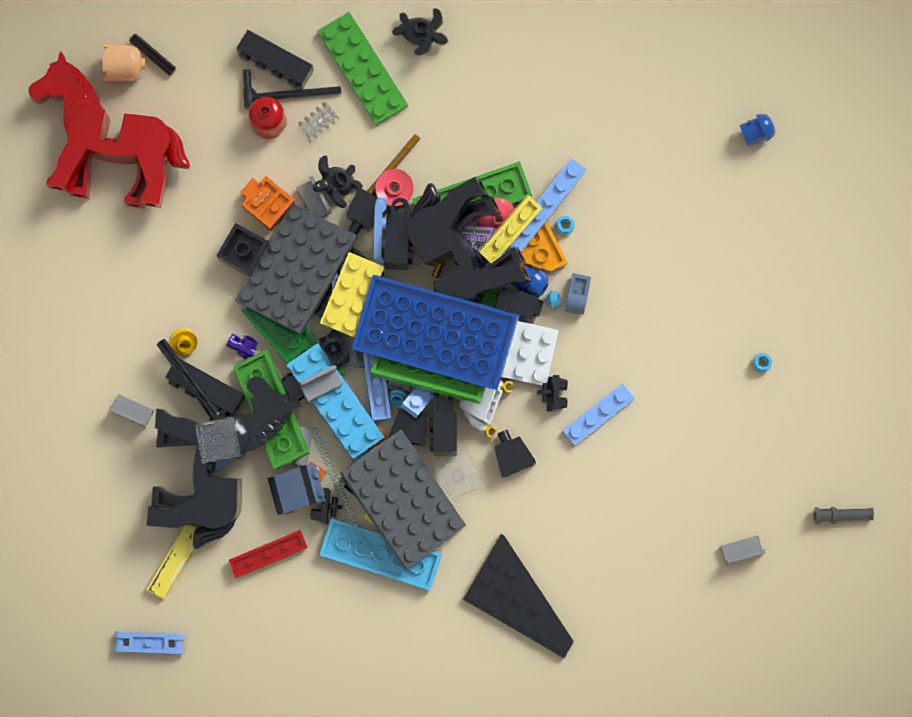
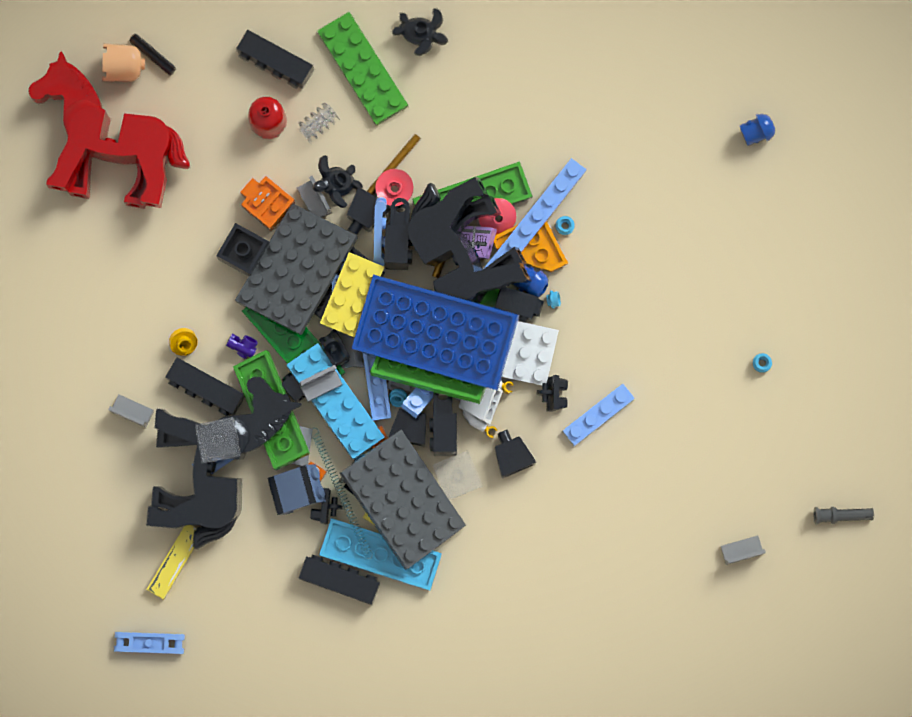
(189, 380): black axle -> none
(250, 94): black bar -> none
(268, 553): red plate -> none
(339, 580): none -> black brick
(509, 229): light yellow plate -> none
(512, 596): black wing -> none
(578, 294): sand blue plate -> none

